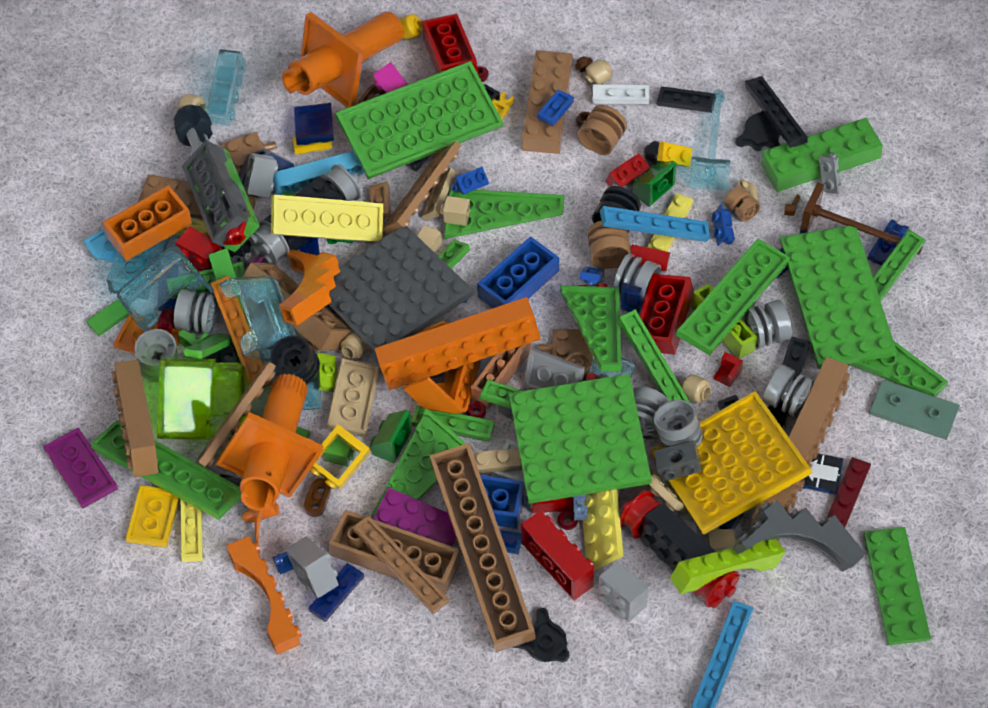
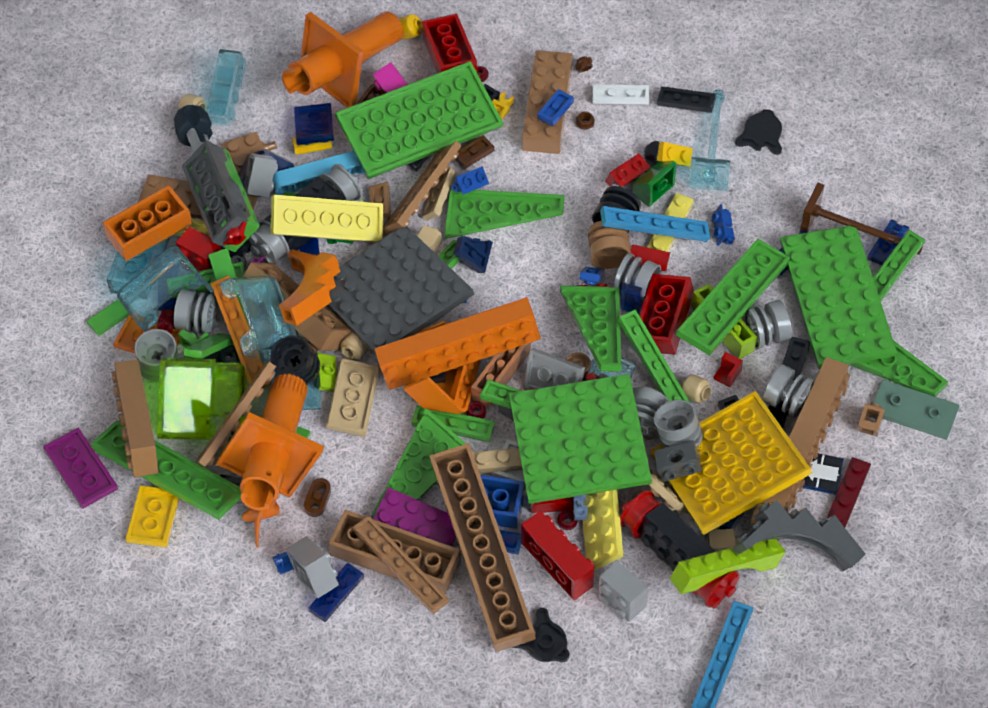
(100, 246): medium azure plate -> none
(191, 533): light yellow plate -> none
(247, 561): orange arch -> none
(339, 453): bright green brick -> none
(363, 450): yellow window -> none
(392, 436): green slope -> none
(455, 210): tan brick -> none
(473, 252): none -> dark blue wing
(474, 151): none -> reddish brown plate
(519, 274): blue brick -> none
(565, 343): medium nougat plate -> none
(598, 72): tan head -> none
(602, 129): medium nougat wheel -> none
(742, 203): medium nougat wheel -> none
(749, 187): tan arm -> none
(776, 112): black plate -> none
(790, 208): dark orange hand -> none
(829, 173): light grey hinge -> none
(852, 142): bright green brick -> none
(874, 411): none -> medium nougat brick
(897, 586): bright green plate -> none

